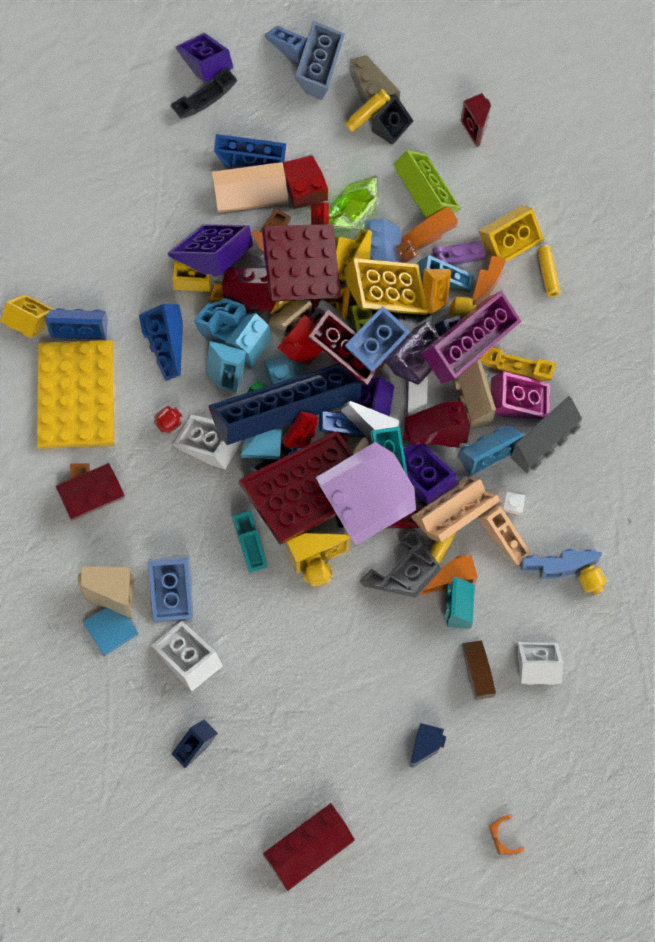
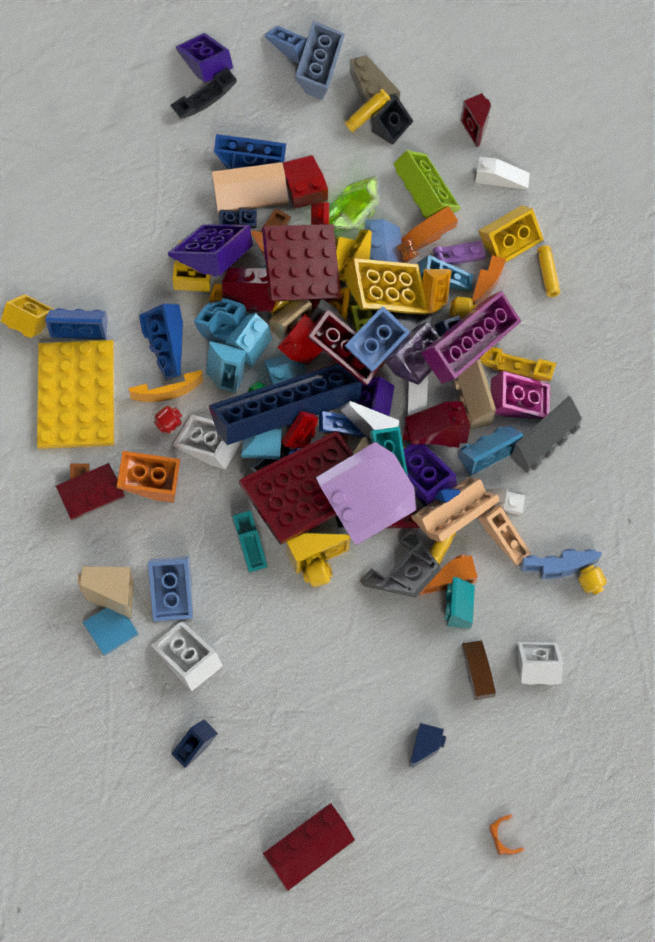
(149, 475): none -> orange slope
(168, 392): none -> light orange slope
(242, 217): none -> dark blue slope
(447, 494): none -> blue slope
(499, 173): none -> white slope

